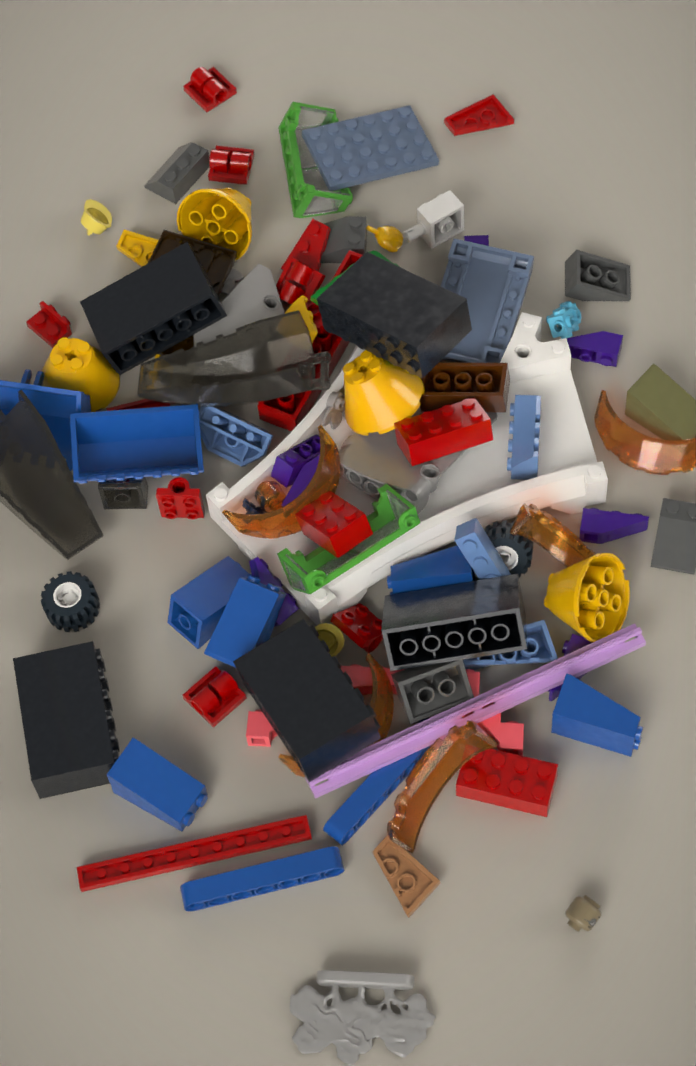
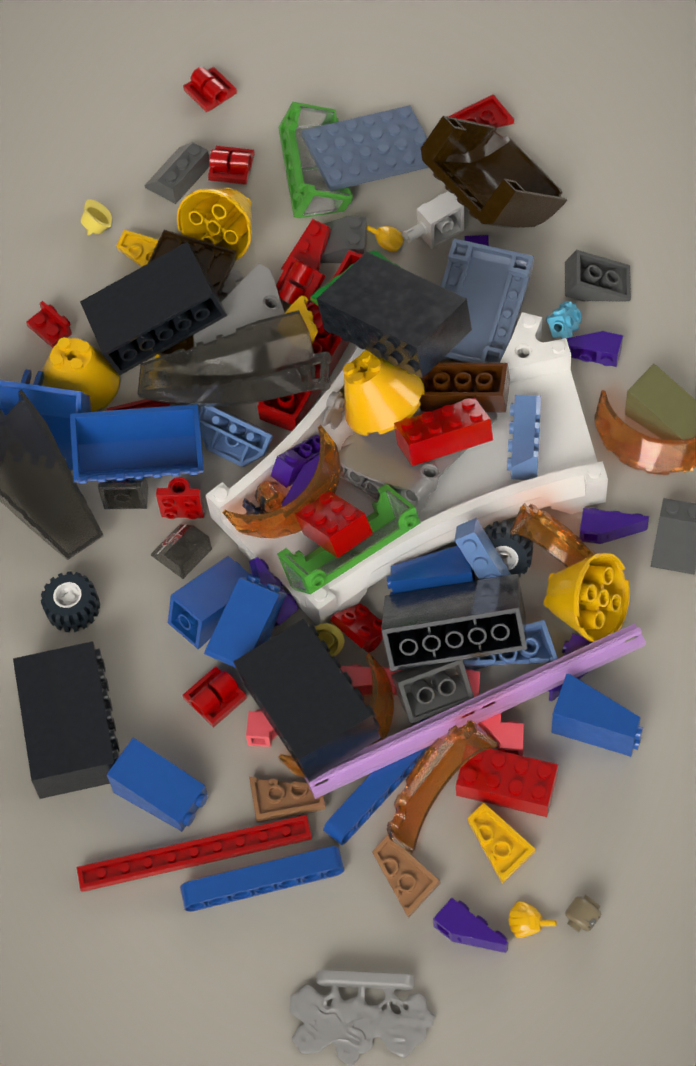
(183, 549): none -> clear smoke slope
(282, 799): none -> medium nougat wing
(465, 928): none -> dark purple slope
(490, 174): none -> dark brown slope
(499, 841): none -> yellow wing
(526, 920): none -> yellow piece

